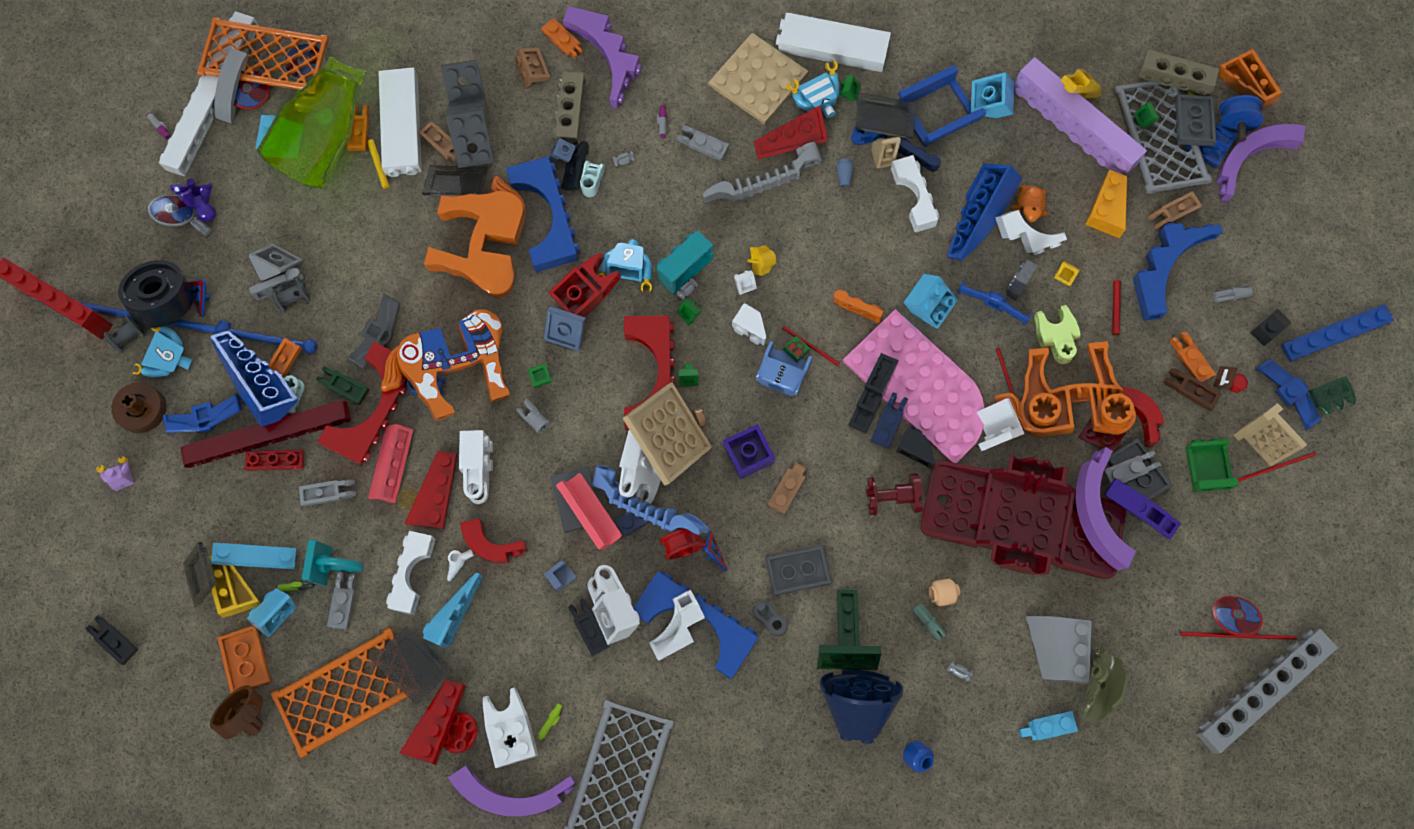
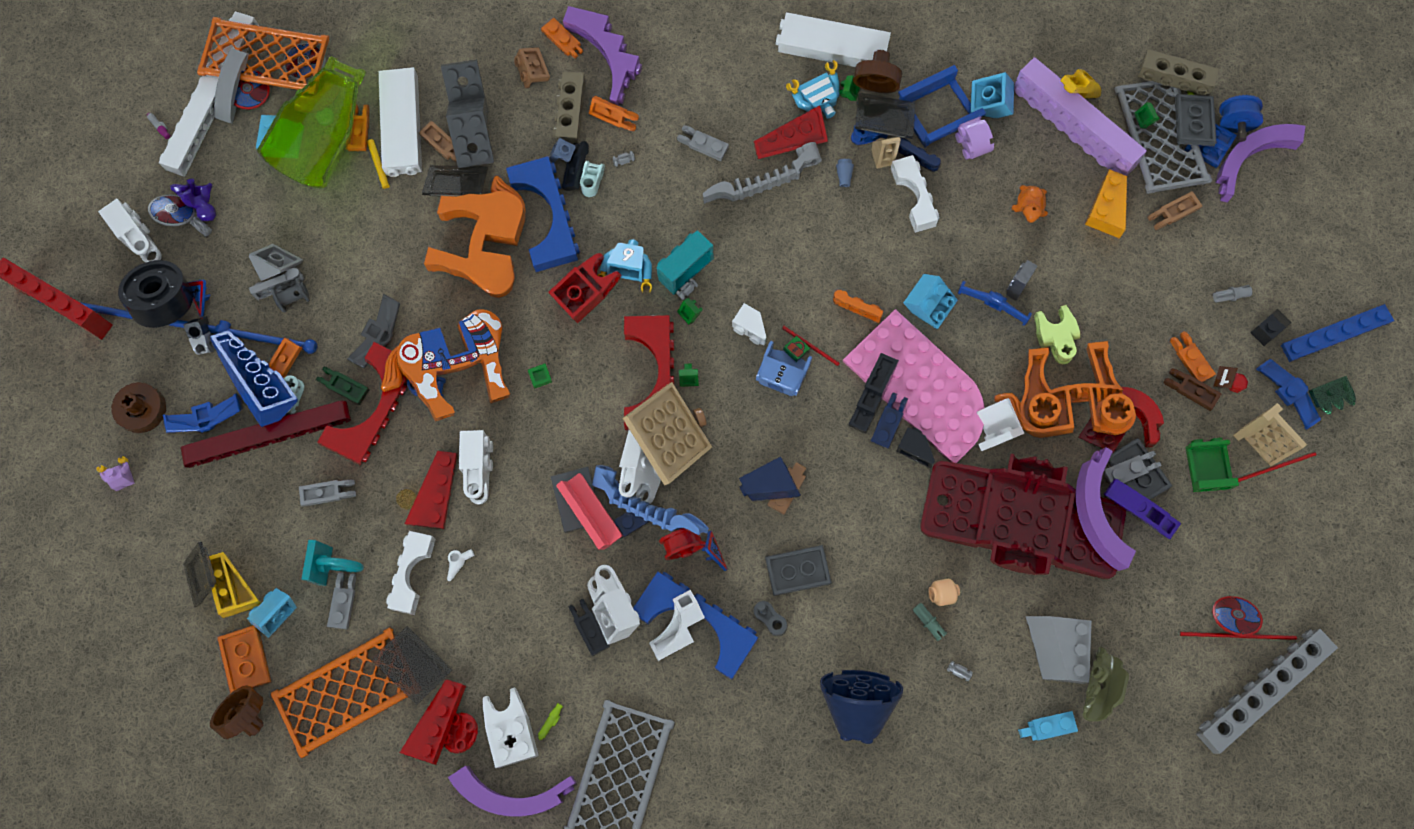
(112, 641): black hinge -> none
(124, 334): dark grey hose -> none
(129, 229): none -> white brick
(163, 354): medium azure torso -> none
(199, 335): none -> leg
(253, 556): medium azure plate -> none
(284, 460): red tile -> none
(301, 585): lime piece -> none
(390, 463): coral panel -> none
(447, 621): medium azure wedge -> none
(475, 538): red arch -> none
(534, 418): light grey hinge -> none
(560, 575): sand blue panel -> none
(564, 328): sand blue tile -> none
(612, 113): none -> orange hinge
(661, 121): piece -> none
(745, 282): white tile -> none
(748, 451): dark purple brick -> none
(757, 78): tan plate -> none
(762, 260): yellow piece -> none
(769, 482): none -> dark blue slope
(848, 652): dark green piece -> none
(878, 74): none -> reddish brown piece
(902, 493): dark red piece -> none
(918, 756): blue head -> none
(975, 138): none -> lavender brick
(985, 201): blue wedge -> none
(1004, 370): red axle -> none
(1013, 226): white arch -> none
(1066, 273): yellow slope -> none
(1116, 307): red bar -> none
(1151, 284): blue arch -> none
(1250, 77): orange wedge -> none

